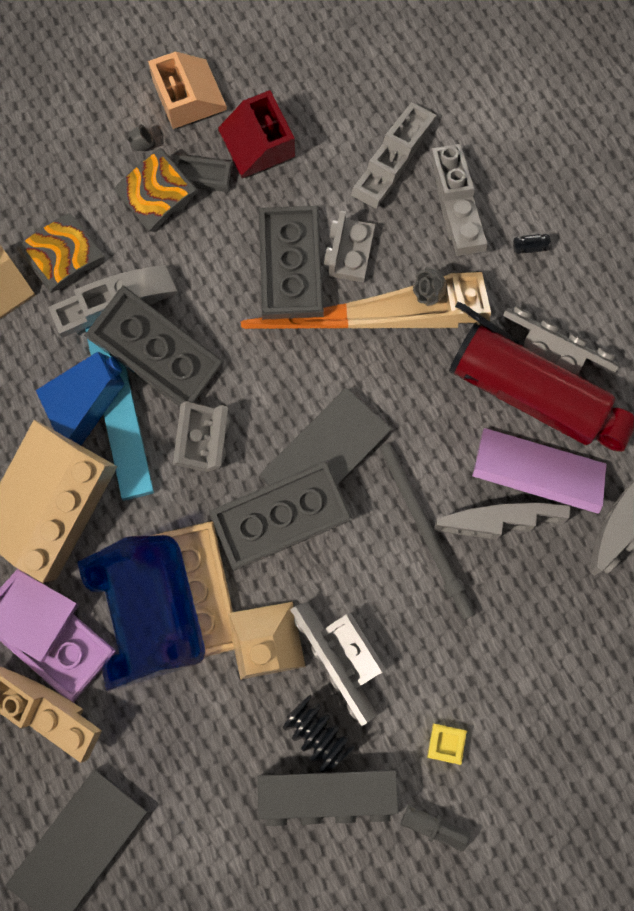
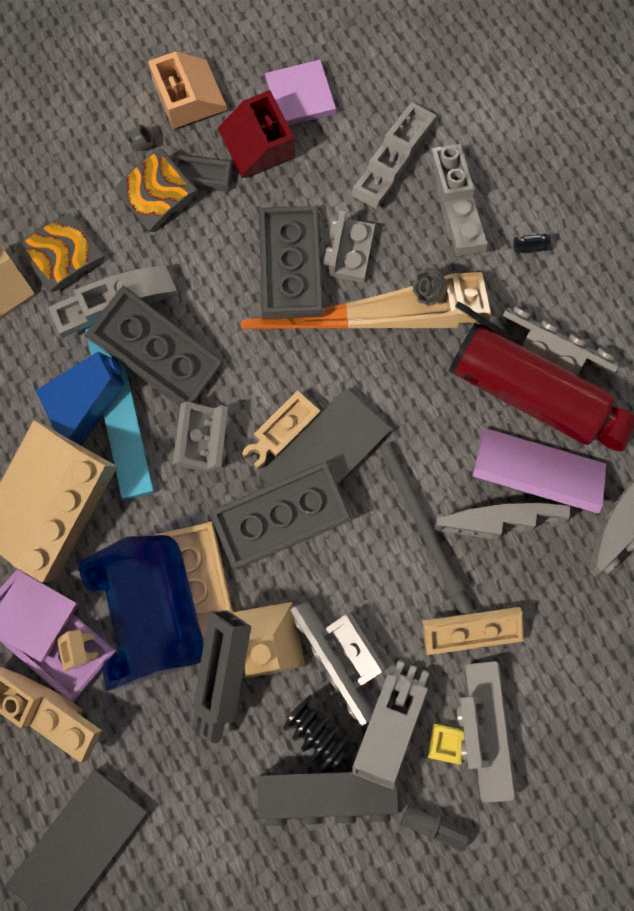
(72, 649): none -> tan tile
(220, 673): none -> dark grey hinge
(282, 428): none -> tan plate
(301, 92): none -> lavender tile
(389, 730): none -> light grey hinge
(473, 630): none -> tan tile
(486, 732): none -> light grey bracket

